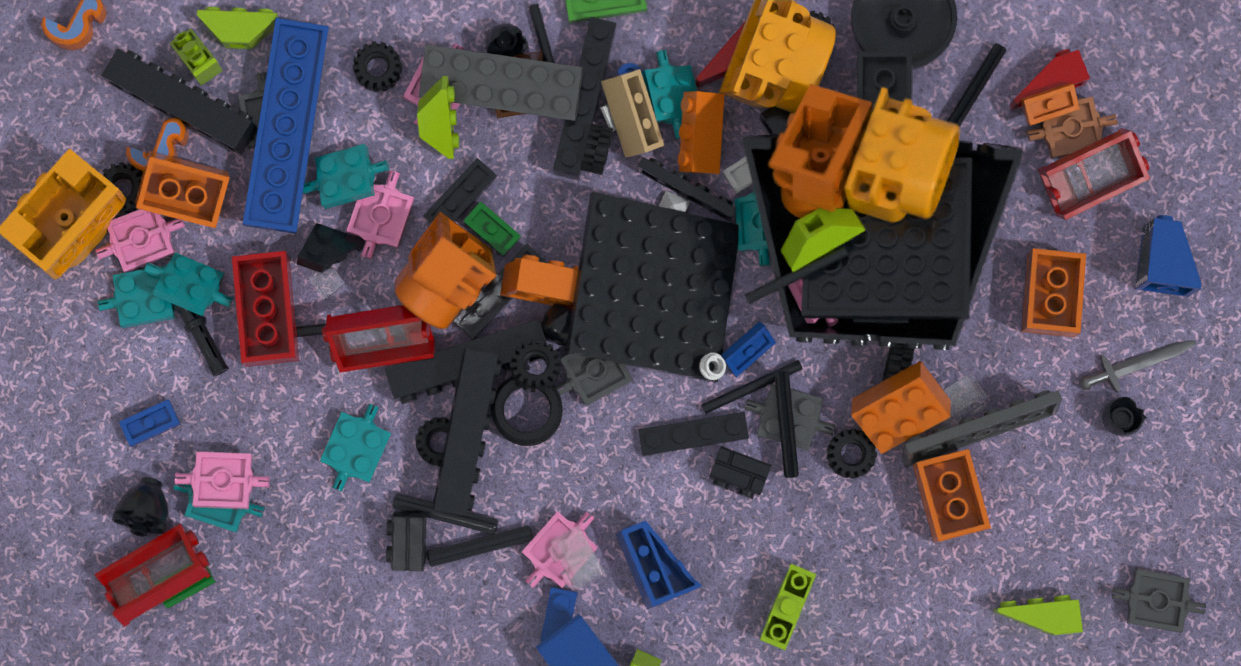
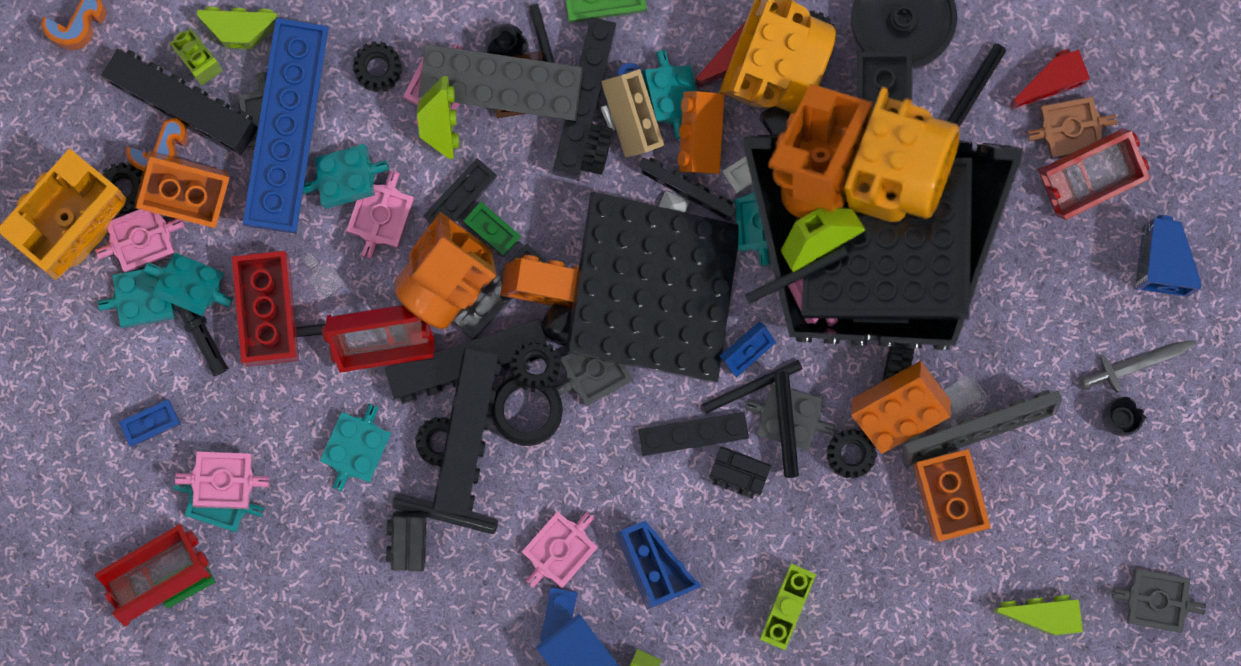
(143, 508): black piece -> none
(326, 247): black wing -> none
(479, 546): black axle -> none
(576, 558): clear brick -> none
(719, 366): white plate -> none
(1050, 104): orange plate -> none
(1053, 293): orange brick -> none

